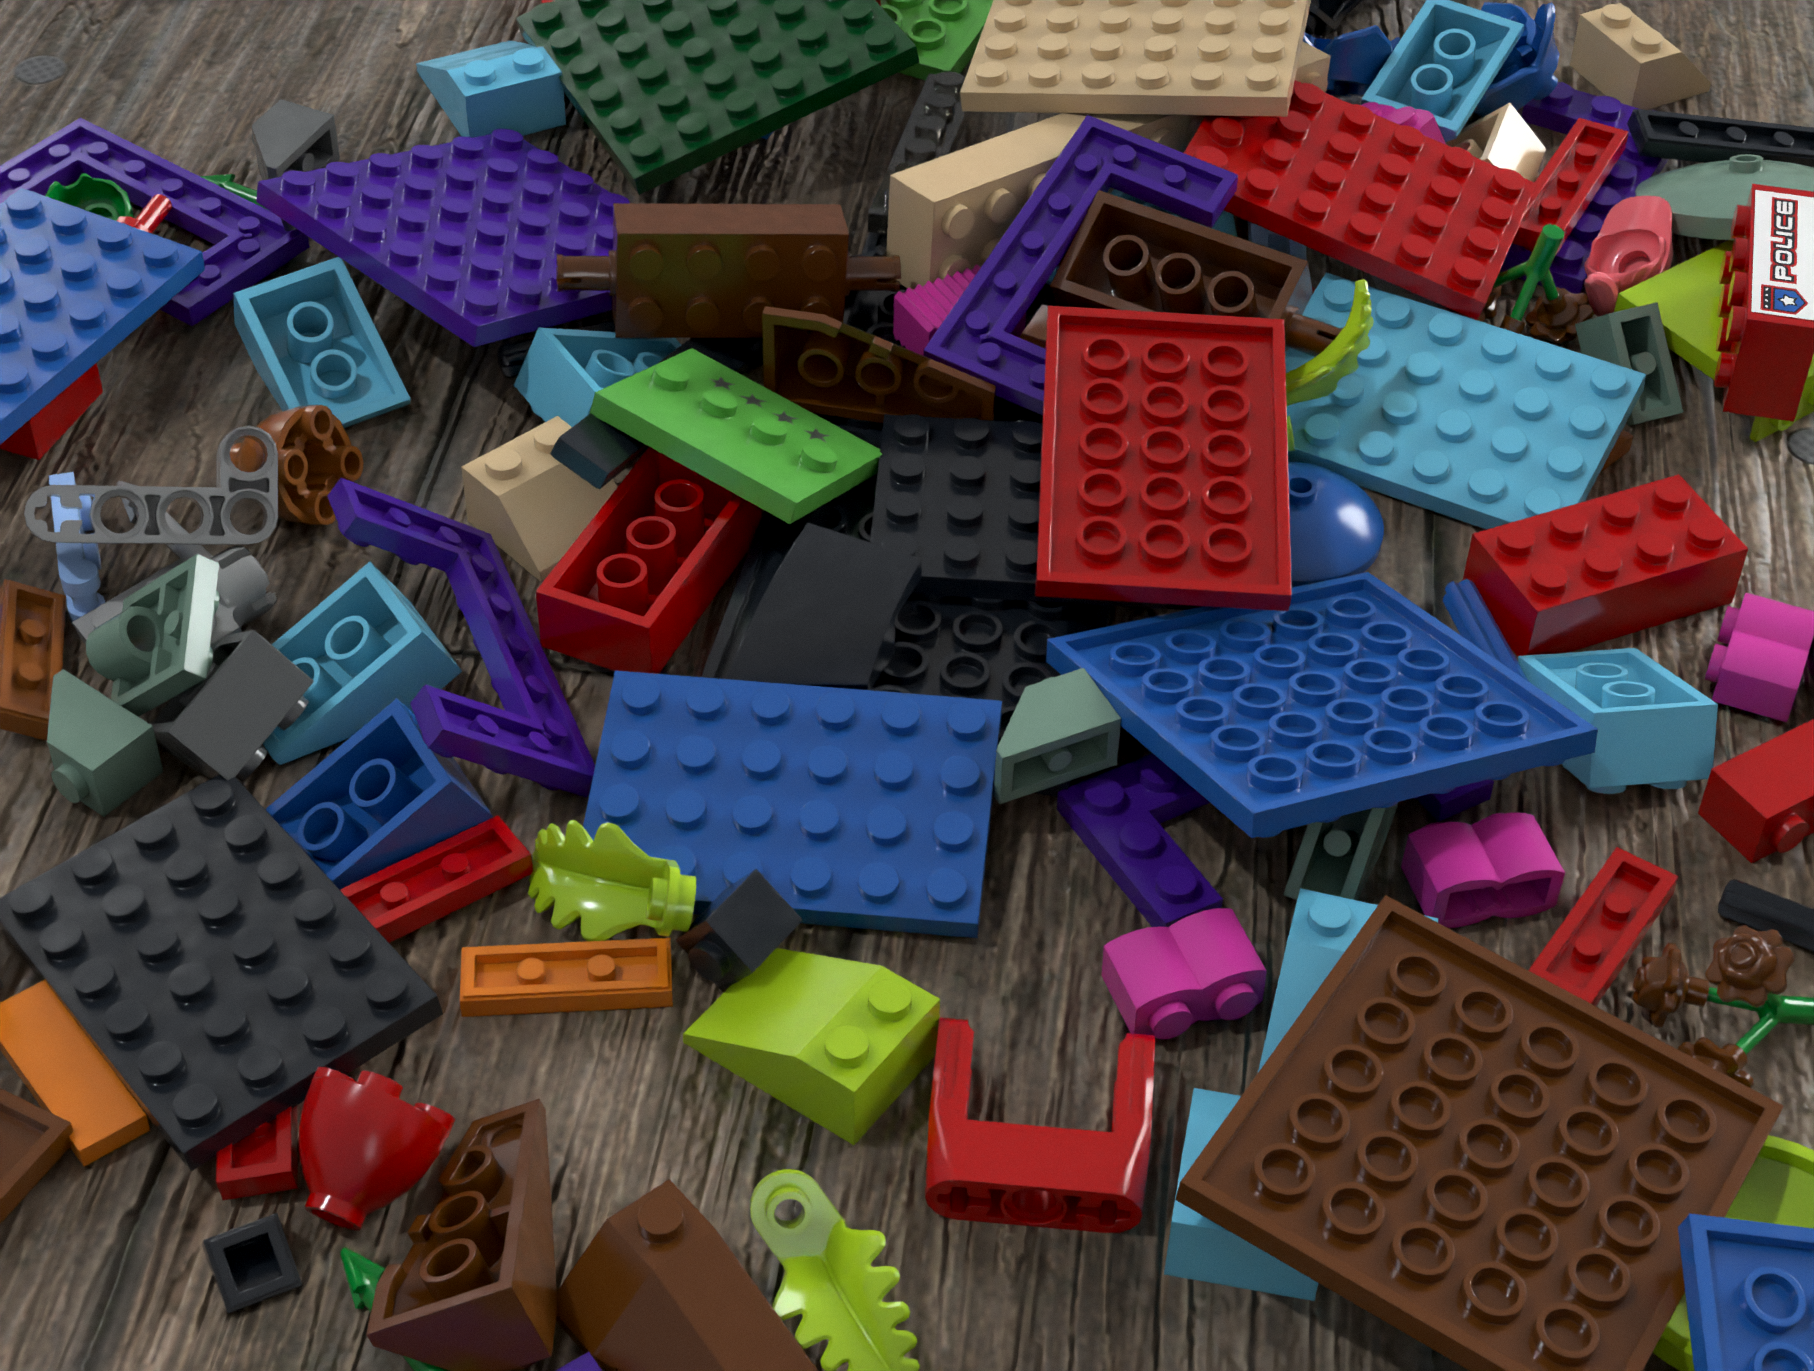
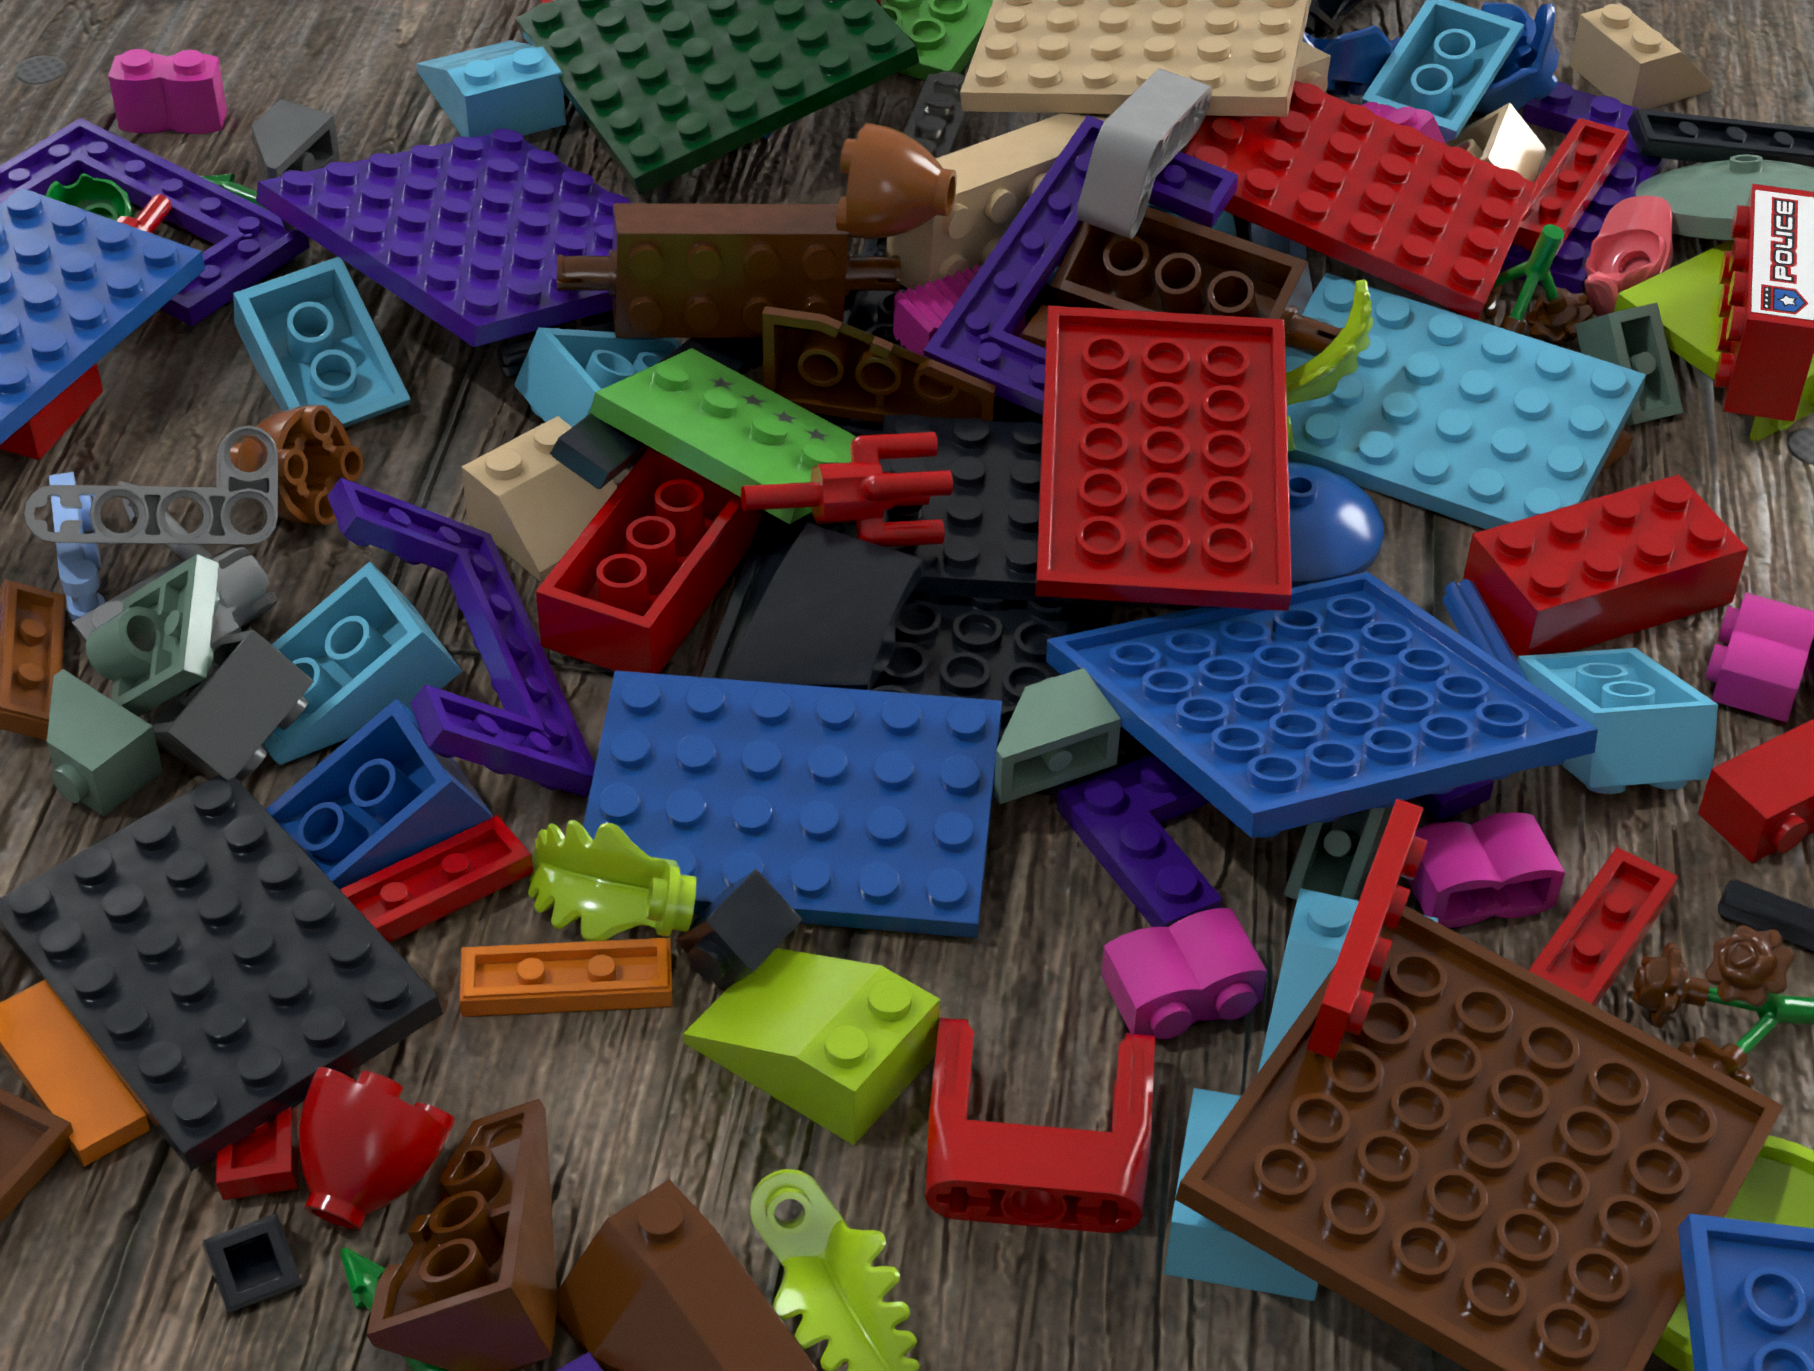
(167, 92): none -> dark pink brick
(862, 491): none -> red plant
(891, 184): none -> dark orange piece
(1137, 146): none -> light grey beam
(1363, 949): none -> red plate

